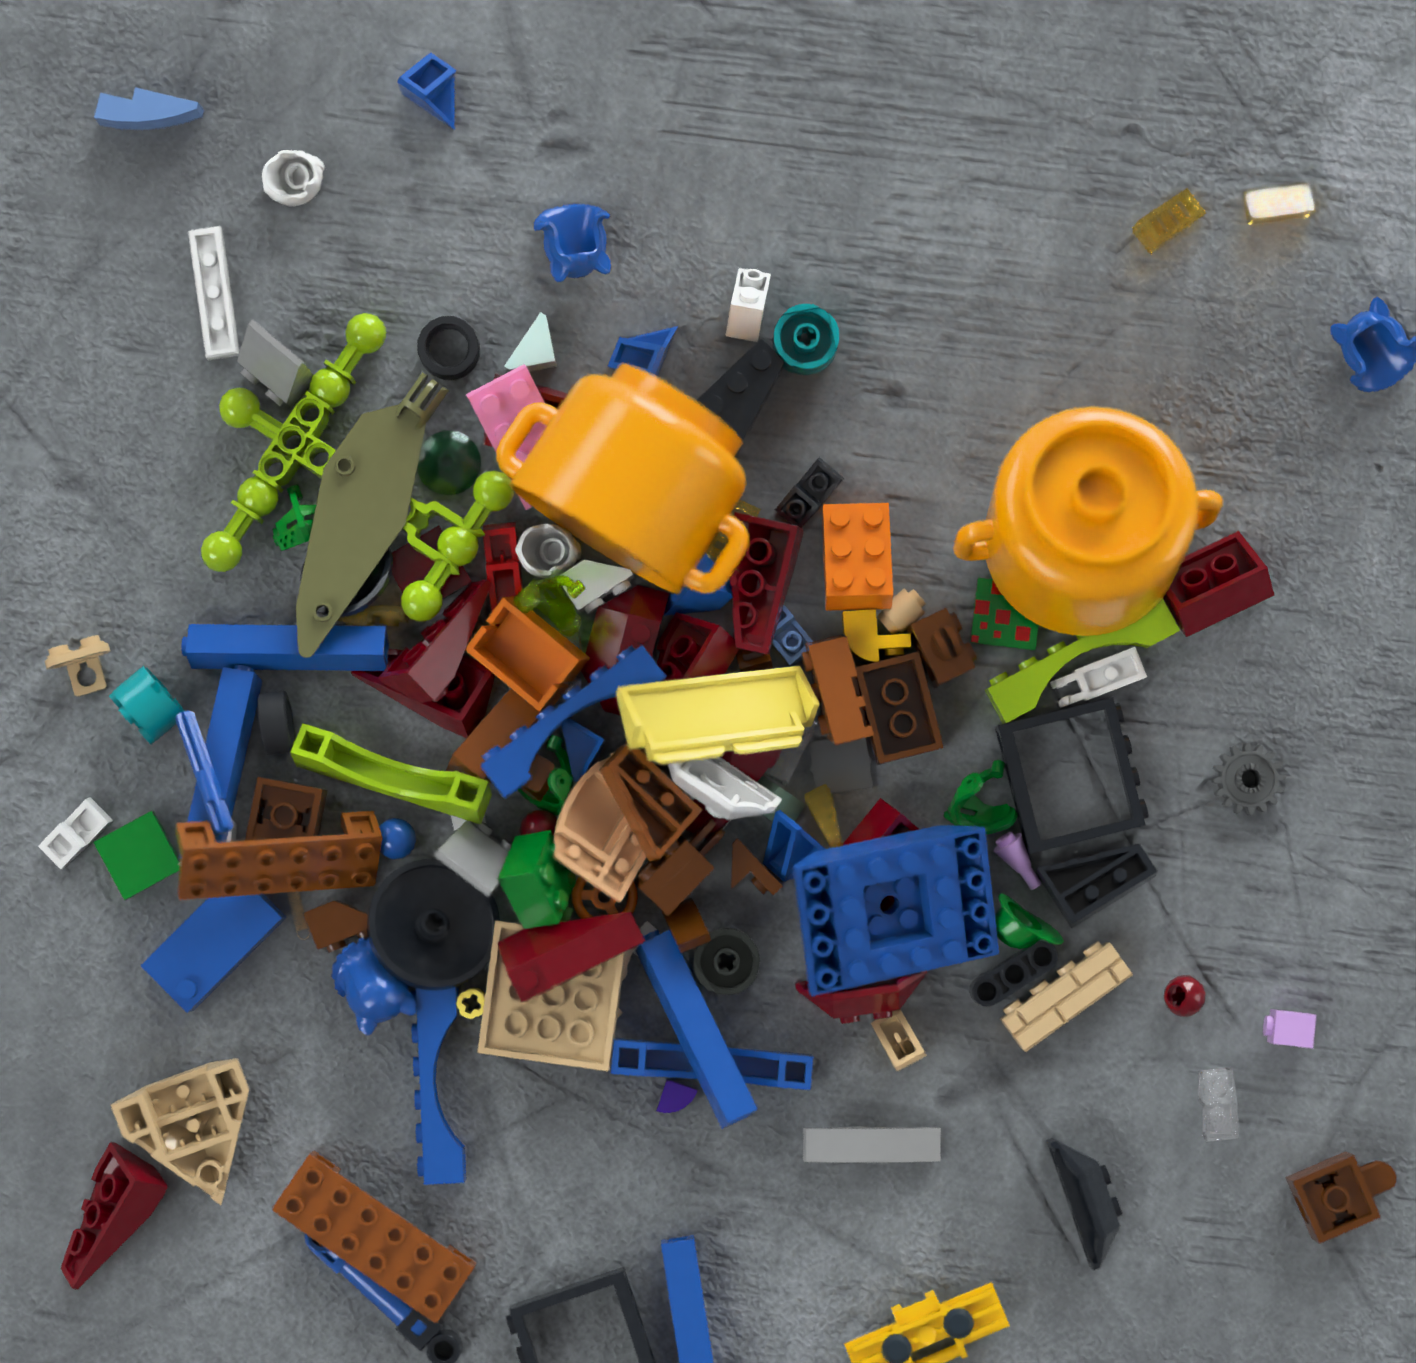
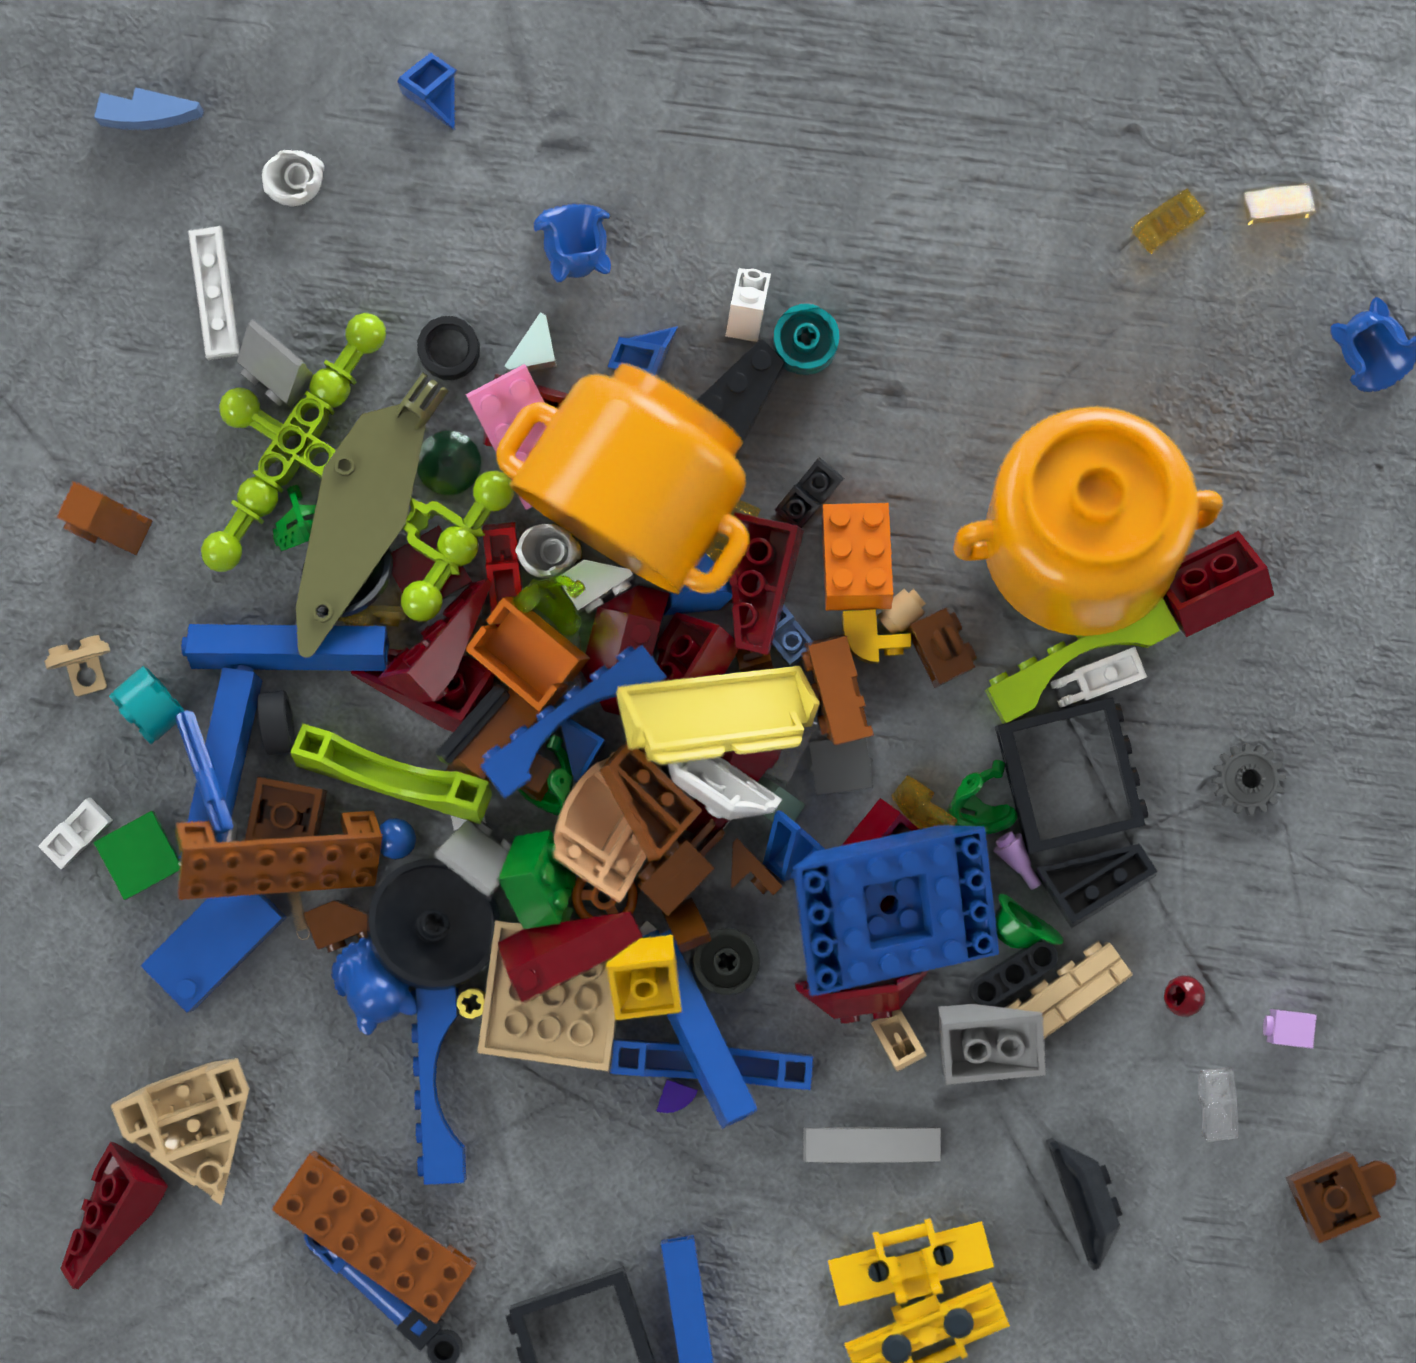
(98, 516): none -> dark orange wedge
(472, 724): none -> black axle
(538, 821): dark red piece -> none
(645, 979): none -> yellow slope
(824, 813): clear yellow slope -> none
(898, 708): reddish brown brick -> none
(913, 1274): none -> yellow piece
(915, 804): none -> clear yellow slope
(990, 1043): none -> light grey slope
(998, 622): green tile -> none

